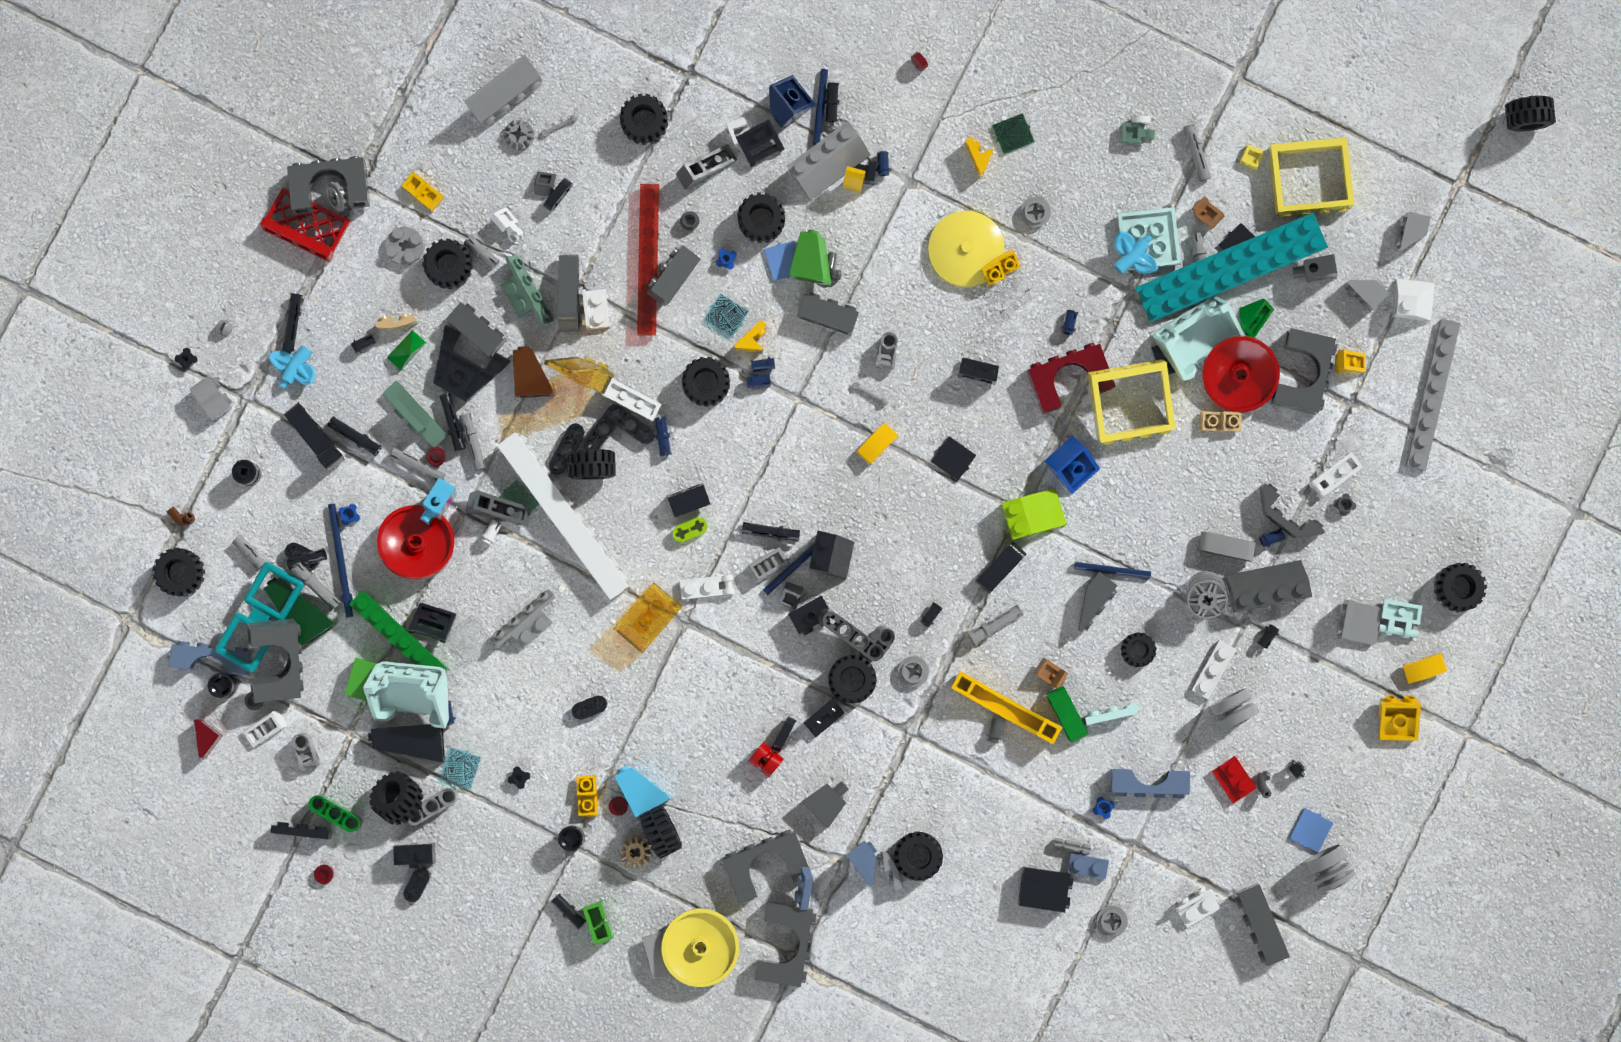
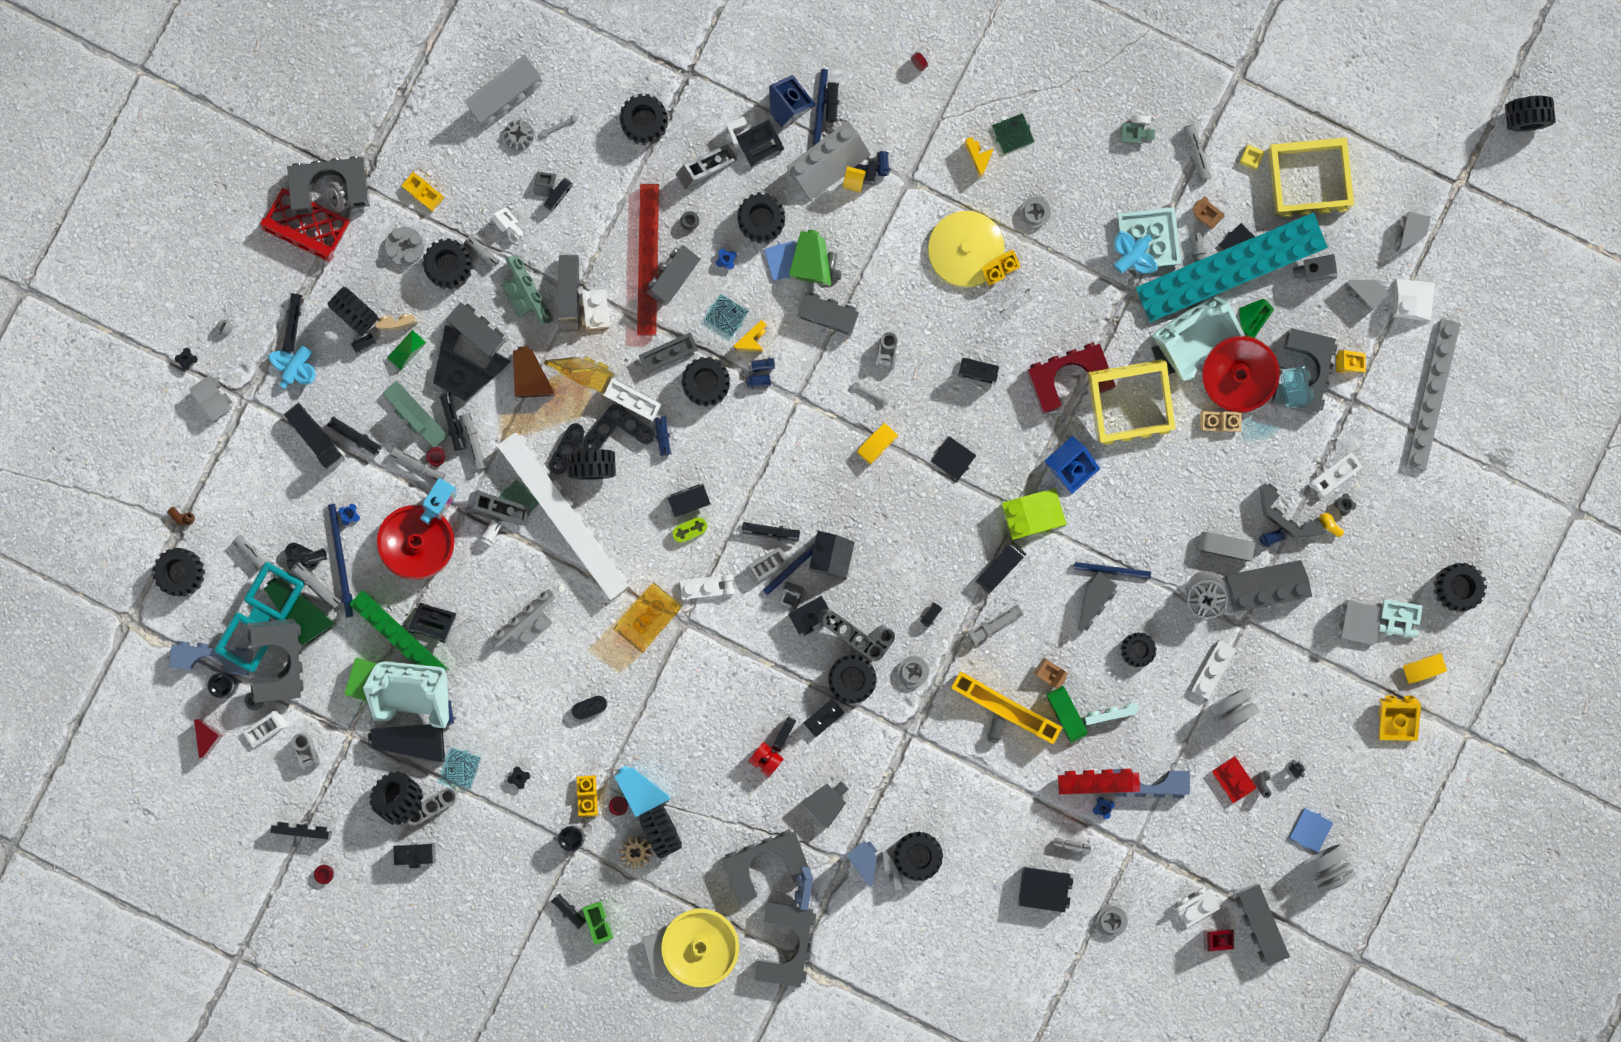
(246, 472): black wheel -> none
(328, 806): green beam -> none
(352, 310): none -> black tyre
(420, 887): black beam -> none
(668, 353): none -> dark grey plate
(1069, 322): dark blue pin -> none
(1087, 866): sand blue plate -> none
(1099, 783): none -> red brick
(1218, 939): none -> dark red slope
(1268, 636): black pin -> none
(1296, 387): none -> clear light blue brick
(1330, 525): none -> yellow arm

